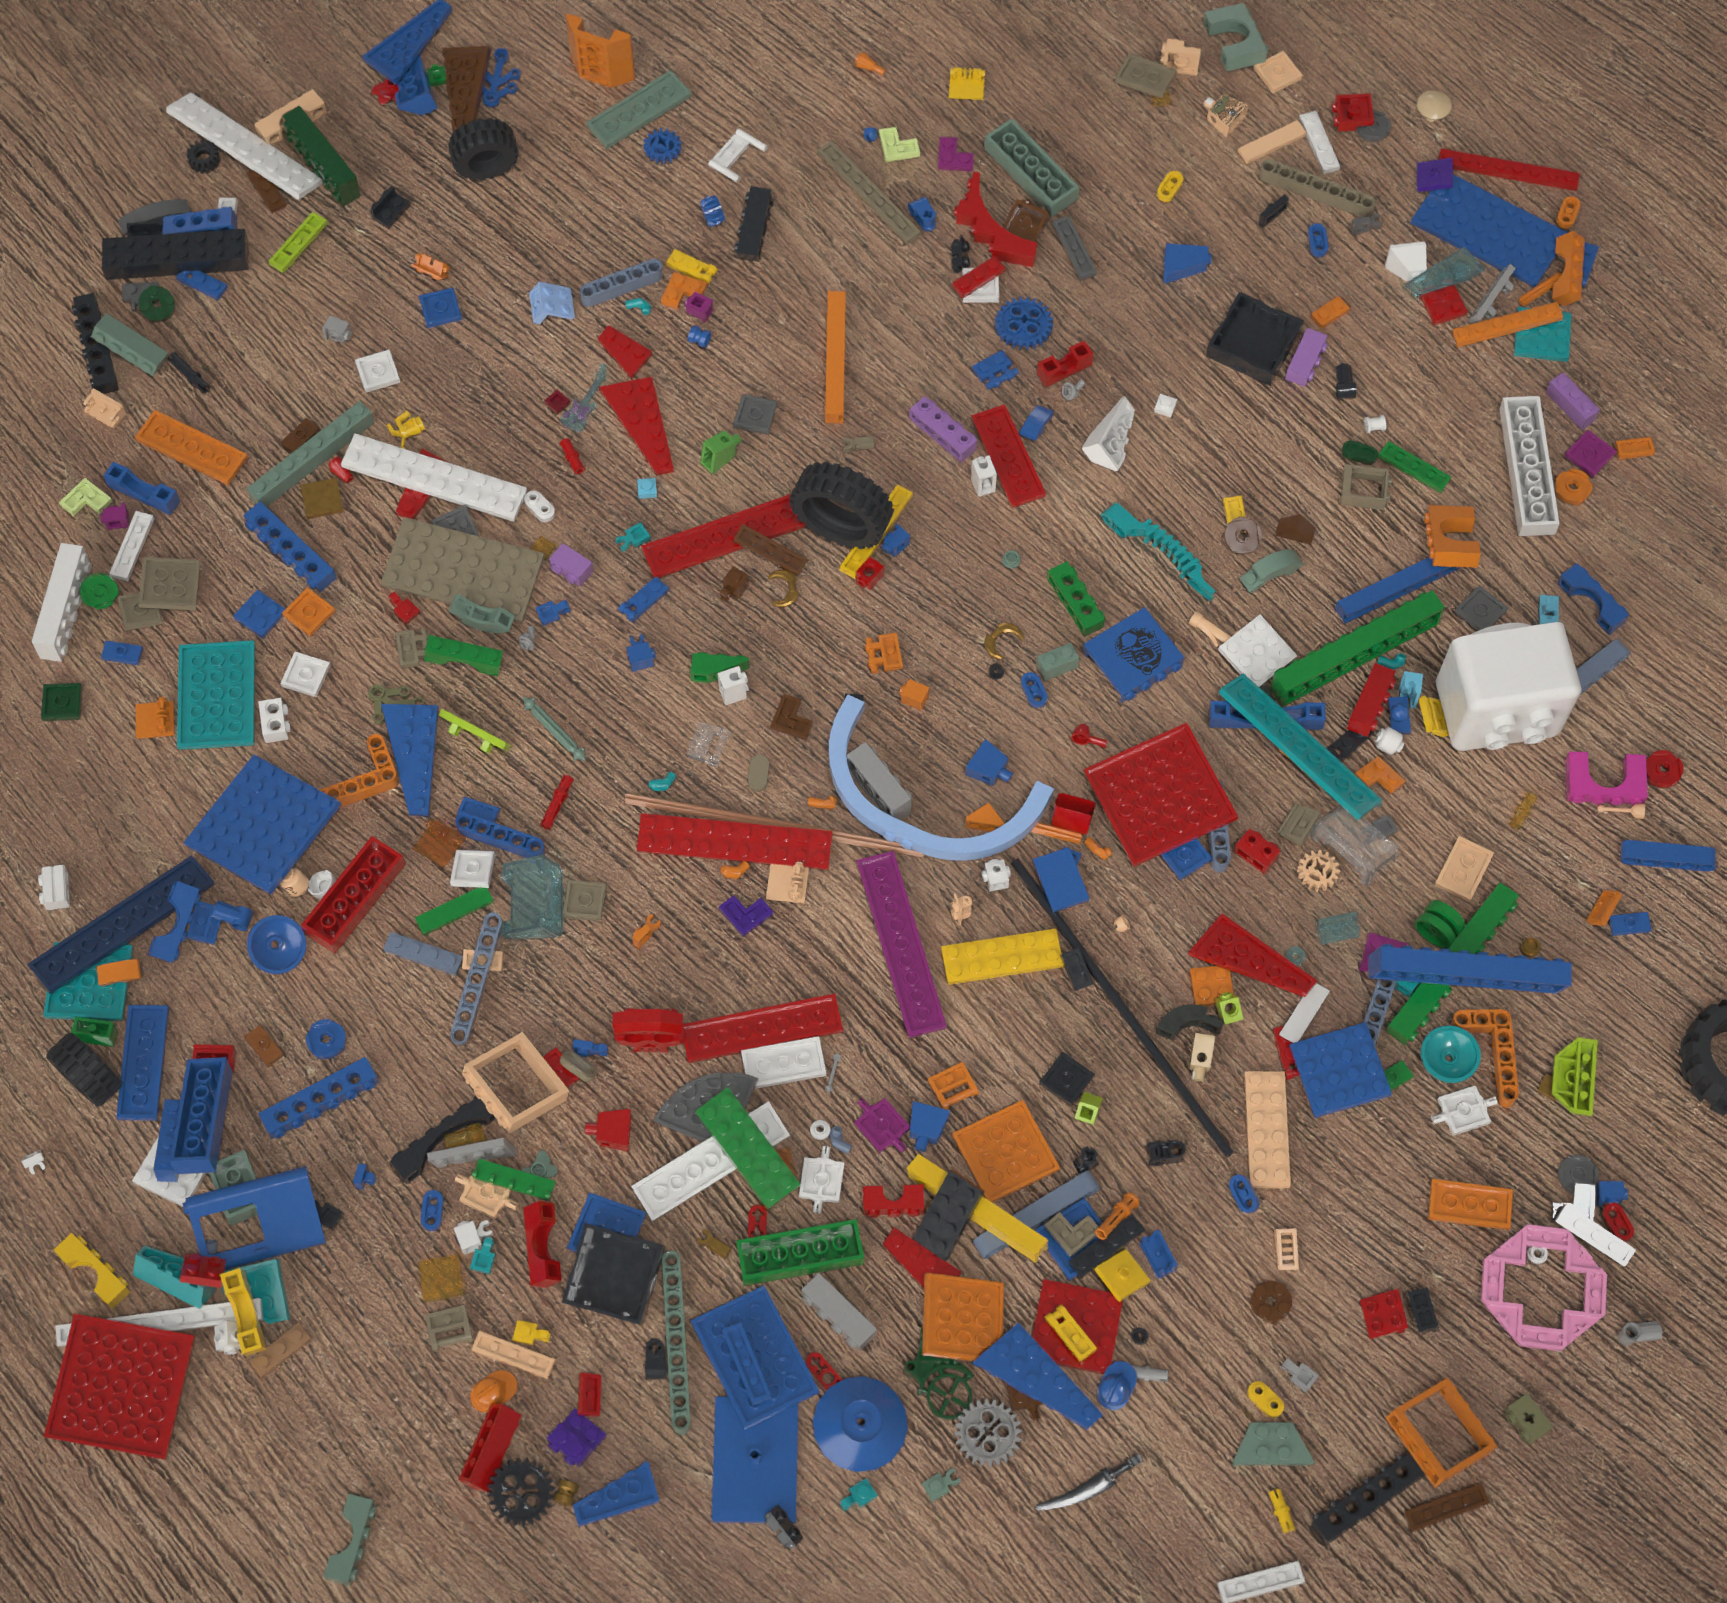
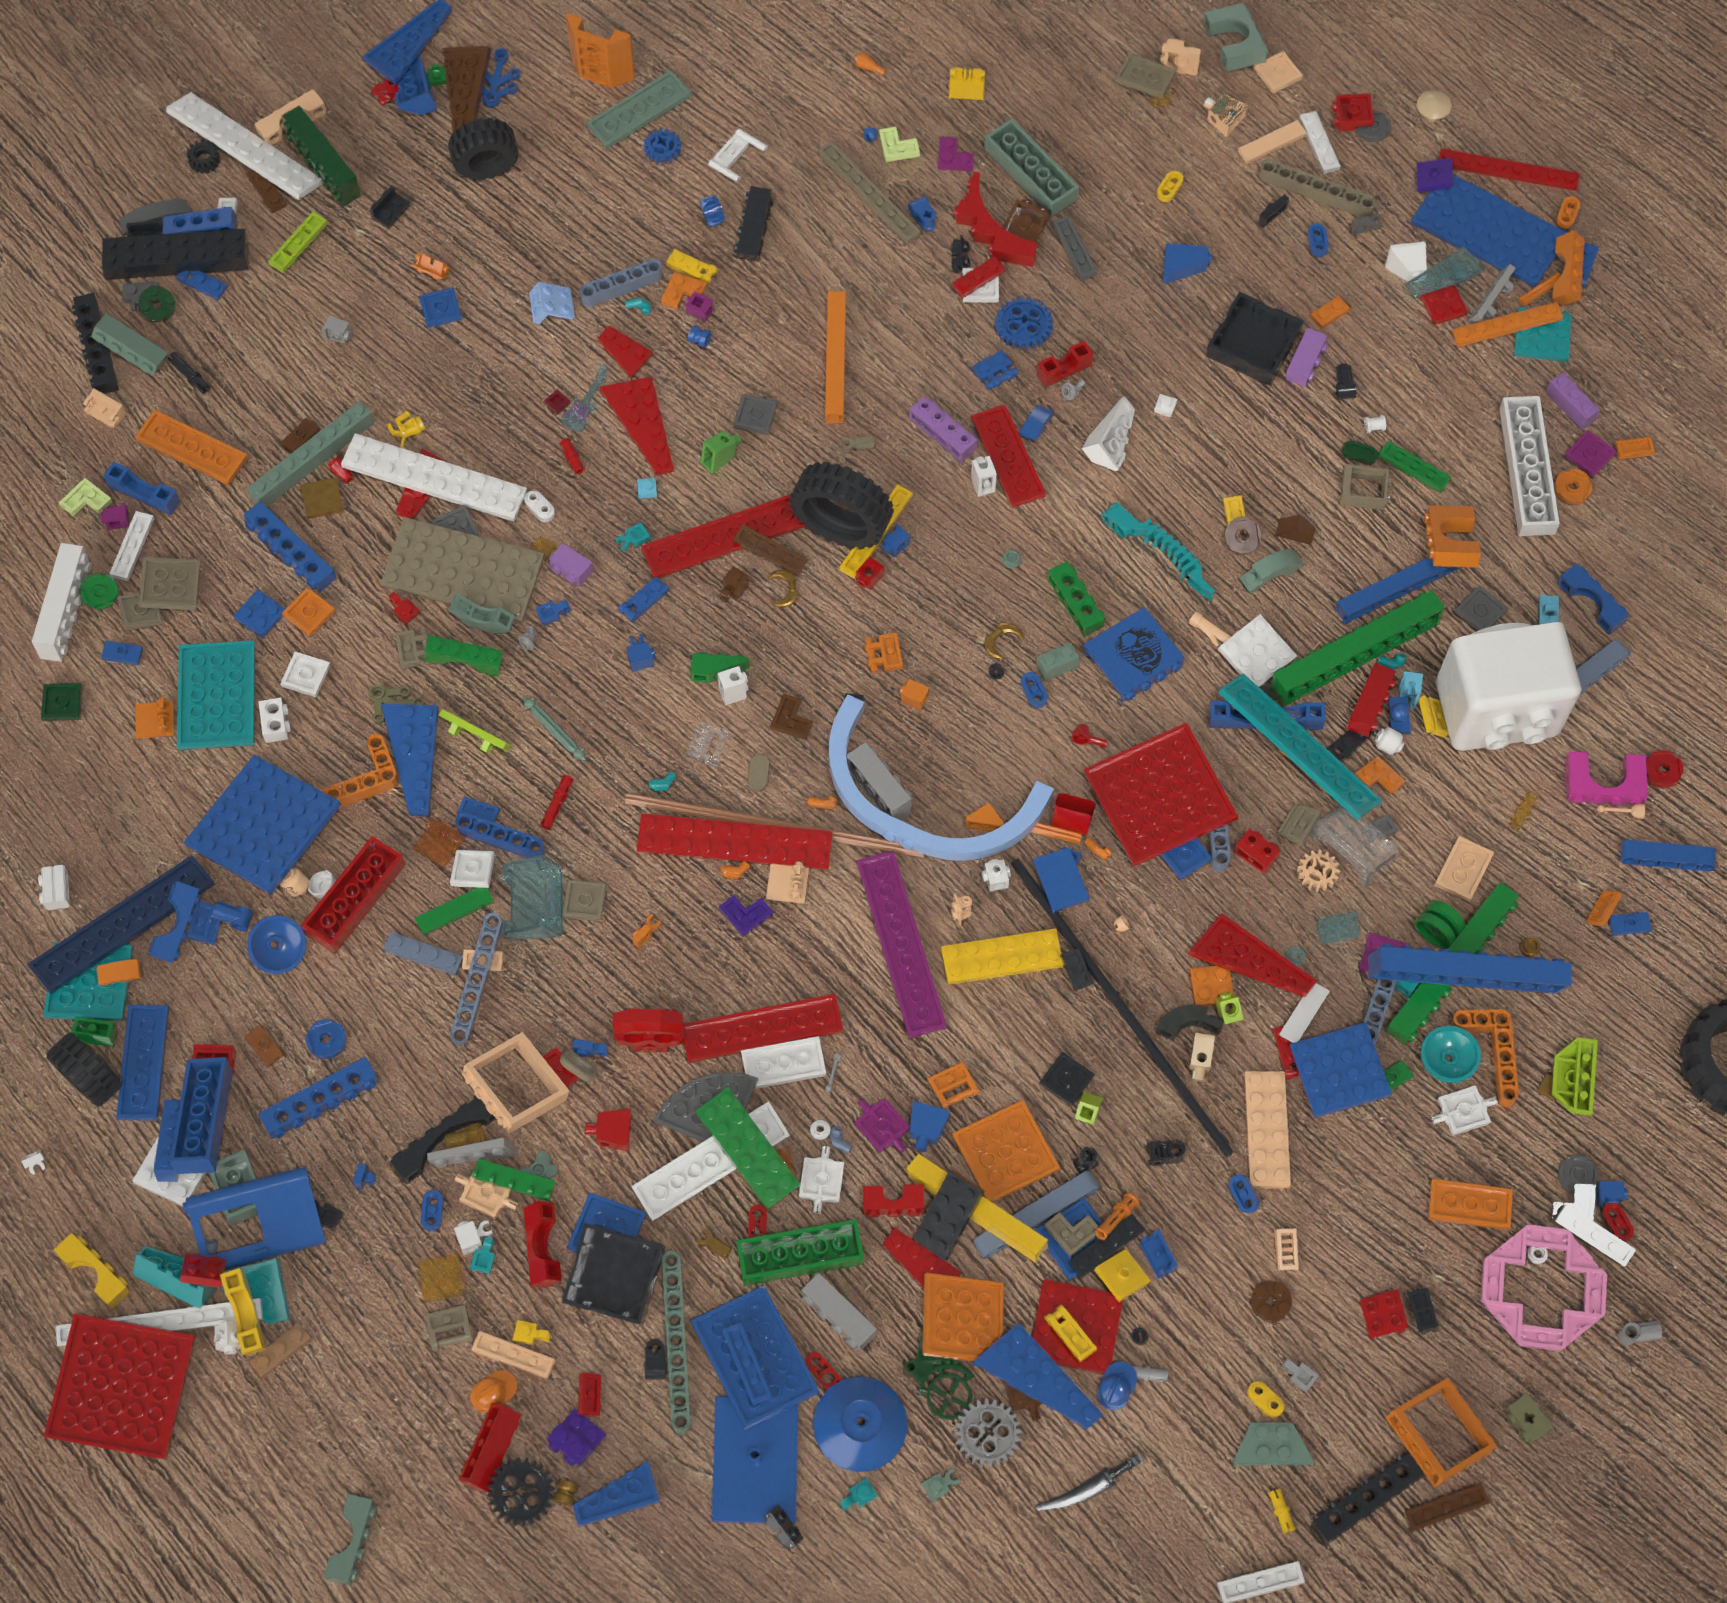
(377, 371): white plate -> none
(989, 765): blue torso -> none

